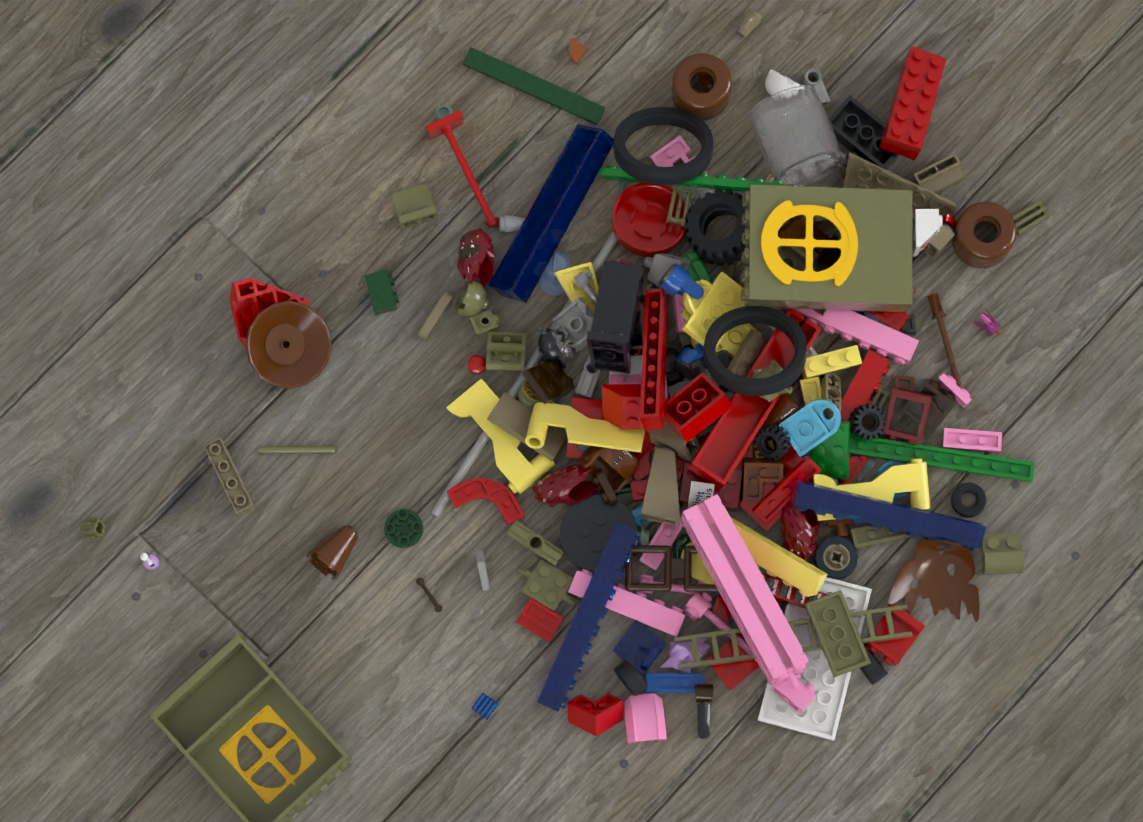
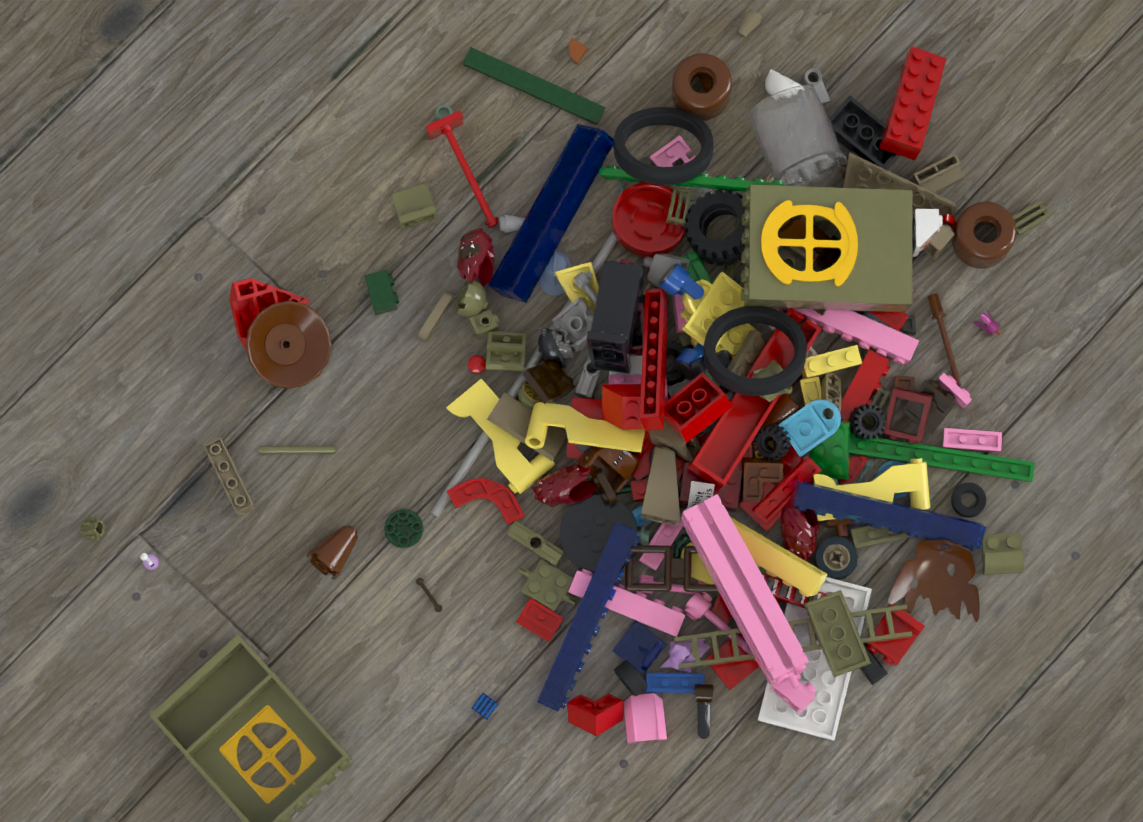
(482, 570): light grey tile -> none

